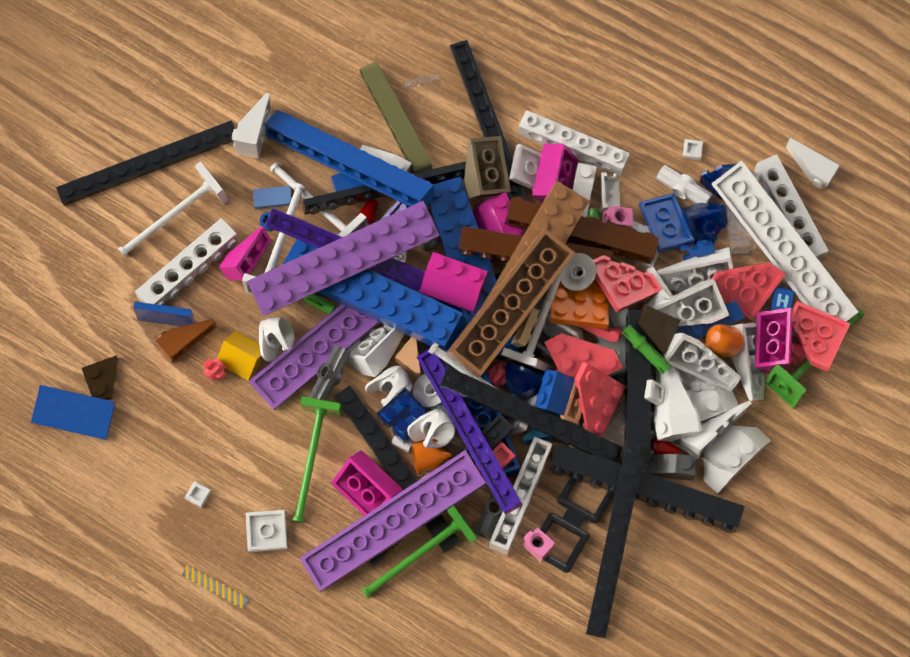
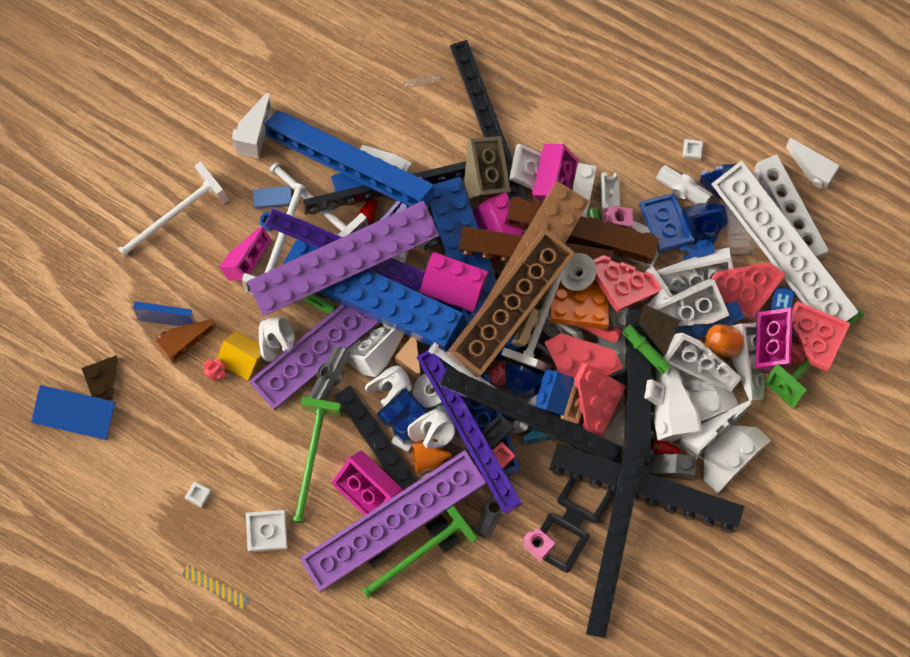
(146, 163): black plate -> none
(218, 231): white brick -> none
(395, 117): olive beam -> none
(524, 487): white brick -> none
(582, 146): white brick -> none

